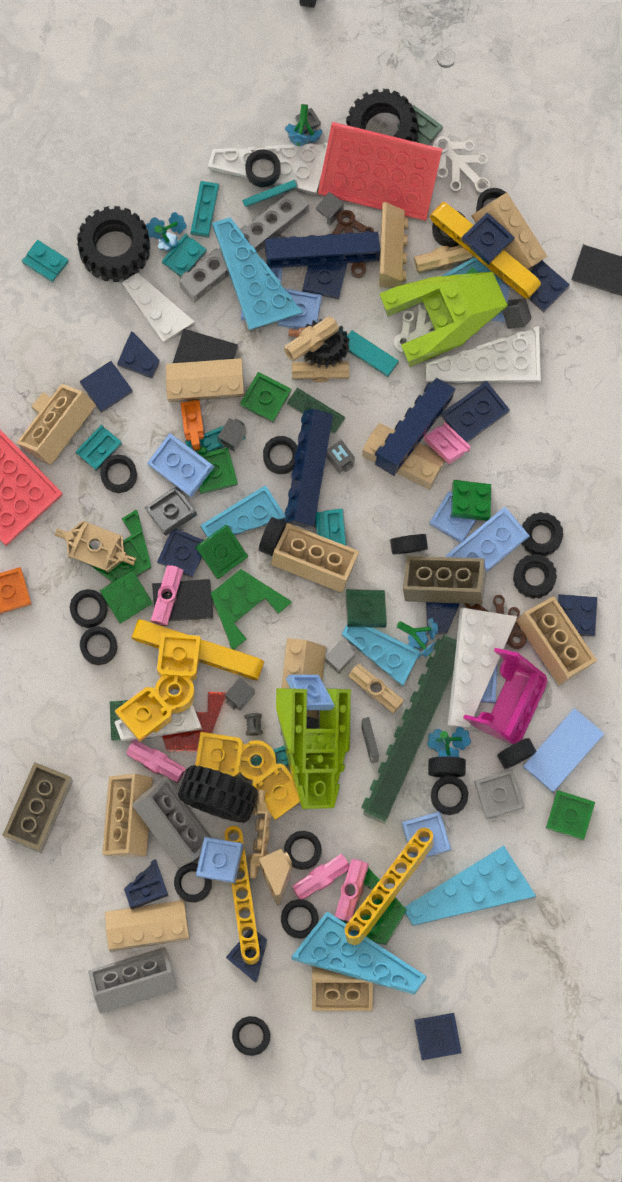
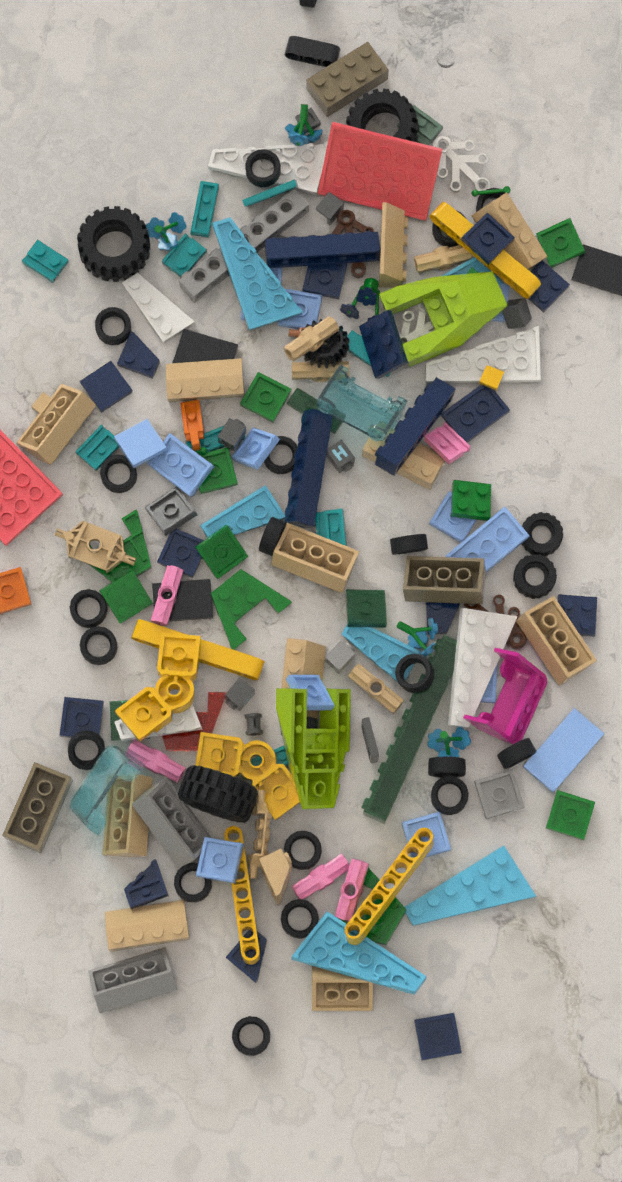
(81, 715): none -> dark blue plate
(83, 735): none -> black tyre
(110, 765): none -> clear light blue windscreen
(111, 312): none -> black tyre
(140, 443): none -> light blue tile
(255, 448): none -> light blue tile
(311, 51): none -> black beam
(347, 79): none -> dark tan brick
(359, 406): none -> clear light blue windscreen
(367, 295): none -> dark blue plant
(383, 344): none -> dark blue plate
(422, 685): none -> black tyre
(475, 193): none -> green hinge
(491, 377): none -> yellow tile
(560, 242): none -> green plate

